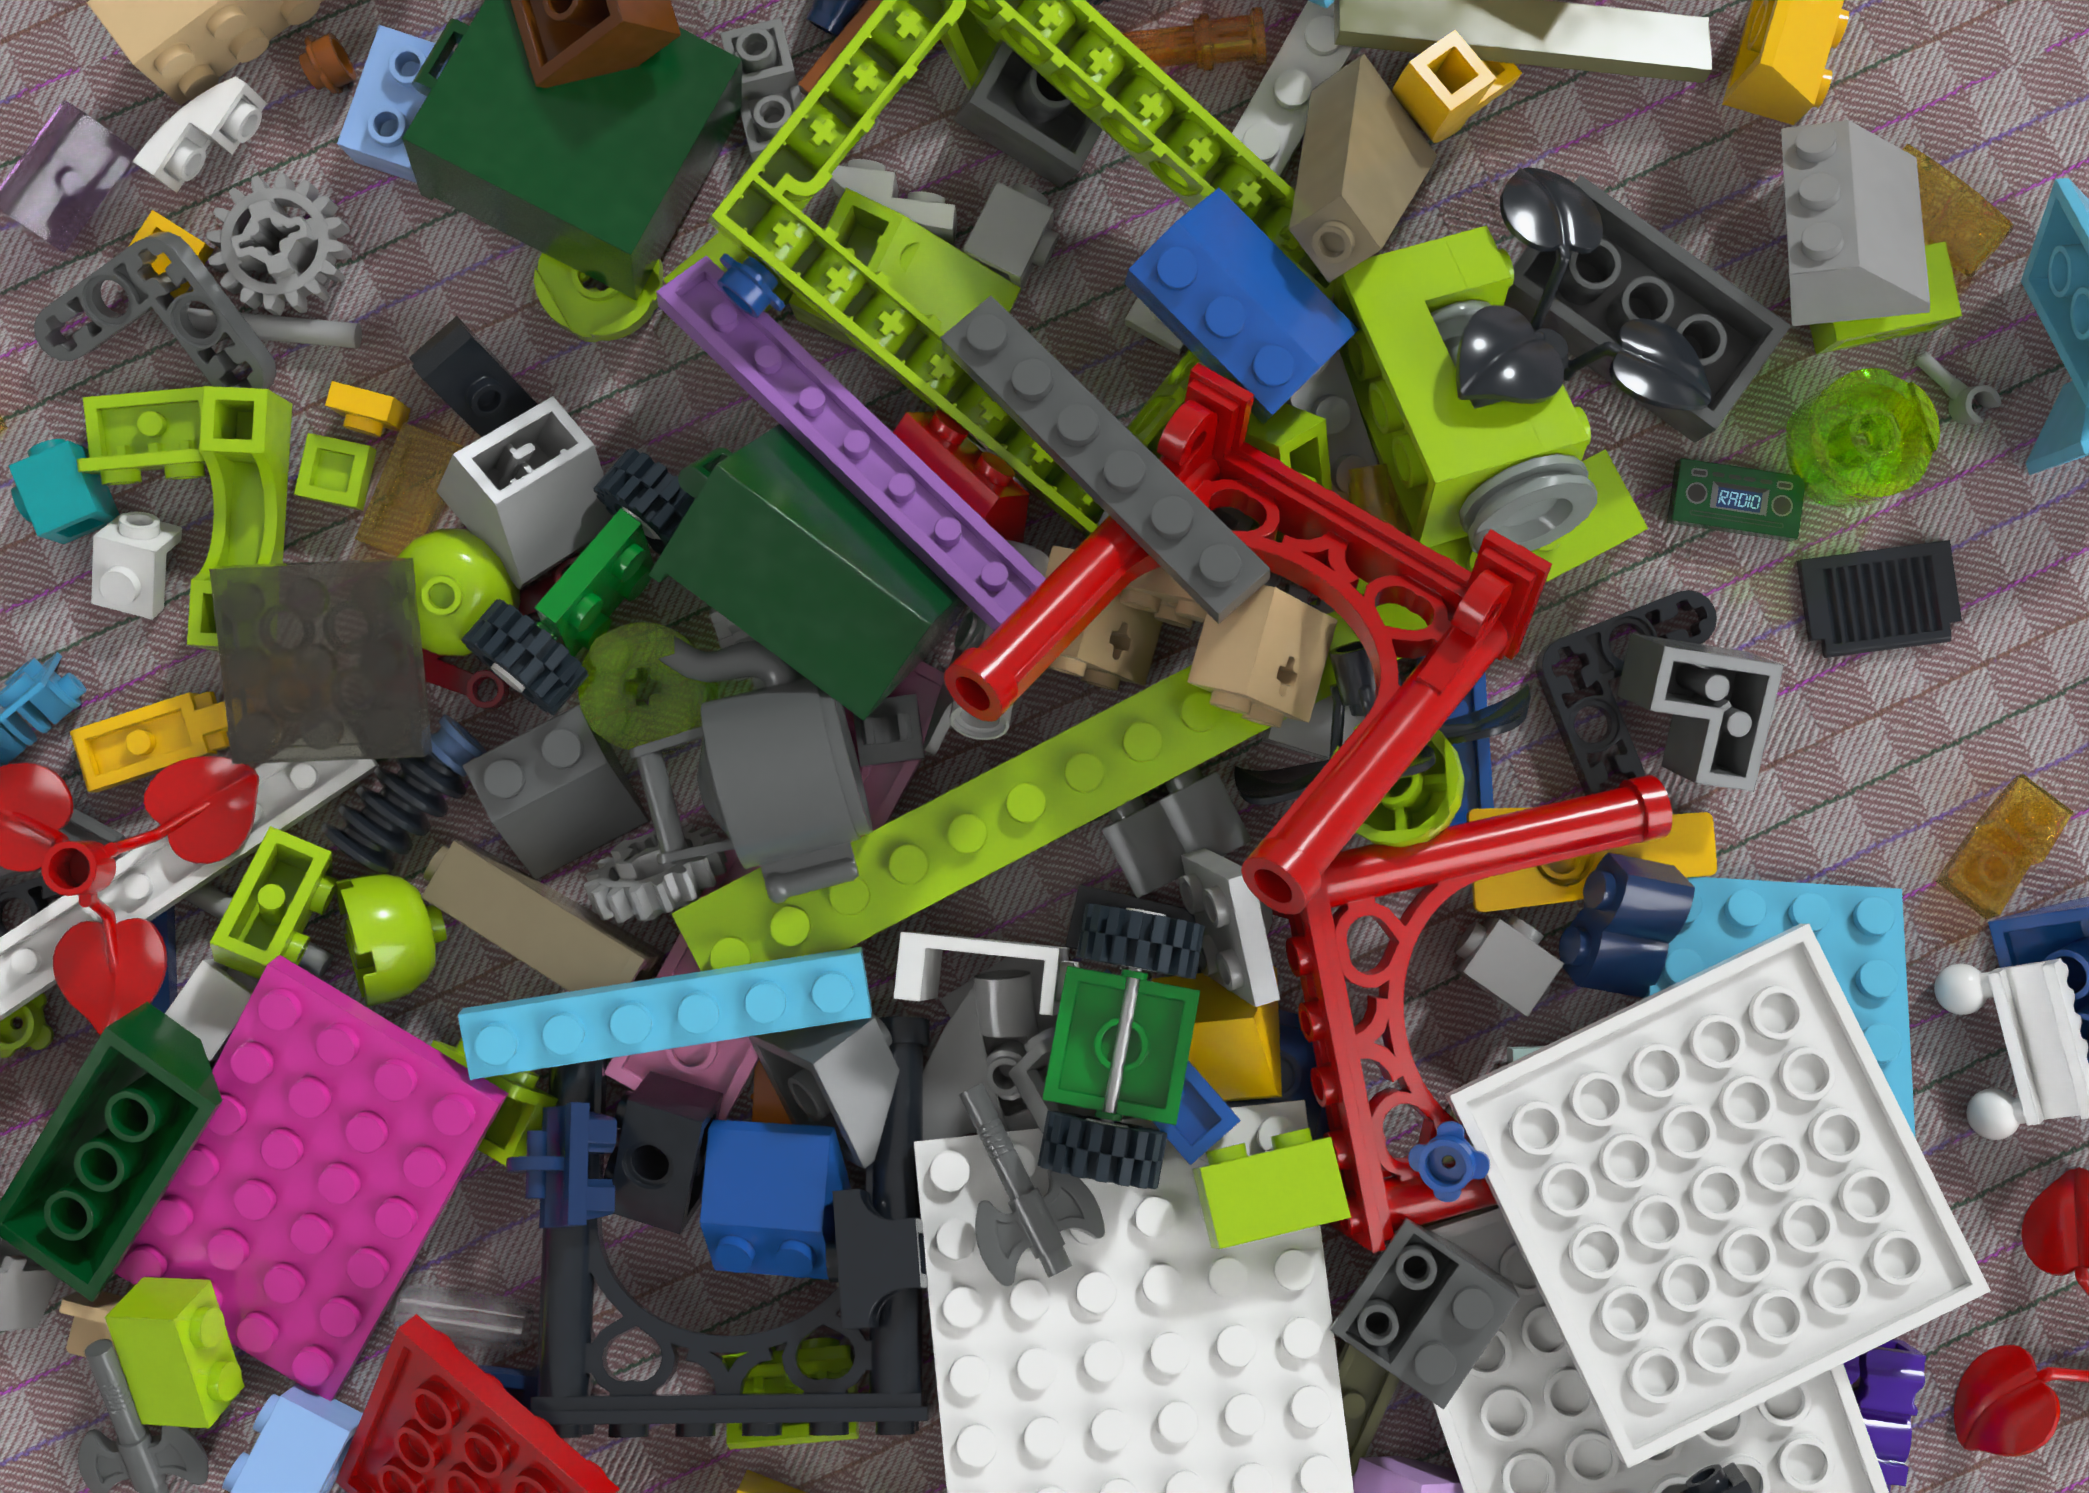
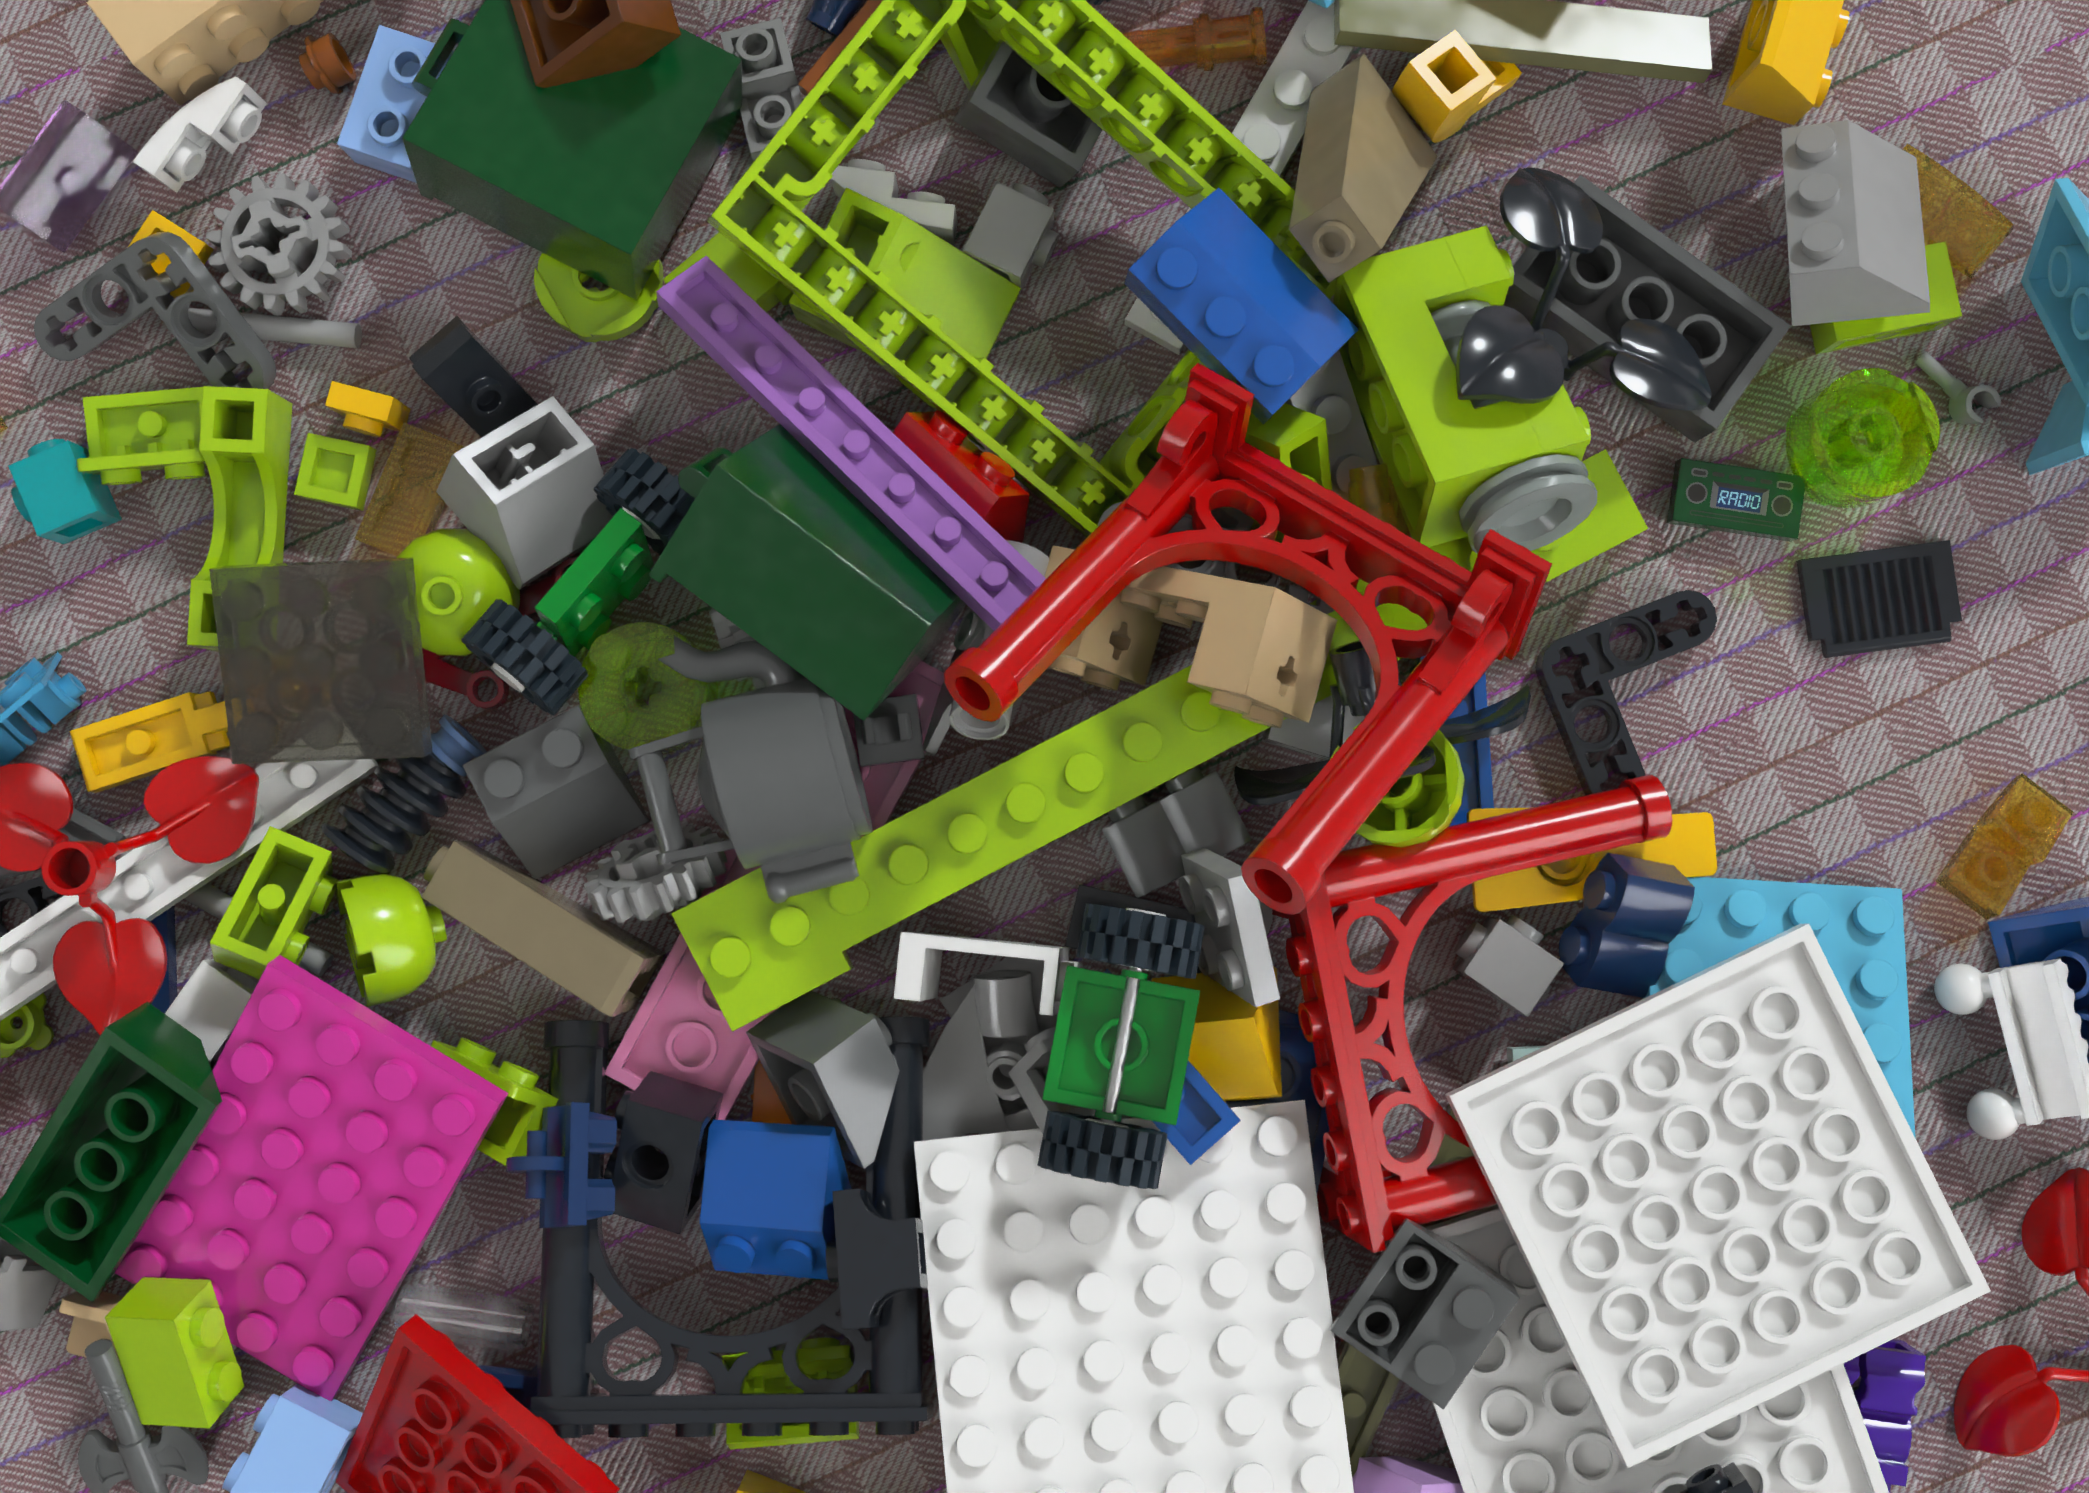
(132, 563): white bracket -> none
(665, 1013): medium azure plate -> none
(749, 285): blue plate -> none
(1034, 1218): dark grey piece -> none
(1106, 459): dark grey plate -> none
(1270, 1190): lime brick -> none
(1448, 1181): blue plate -> none
(1717, 702): dark grey brick -> none

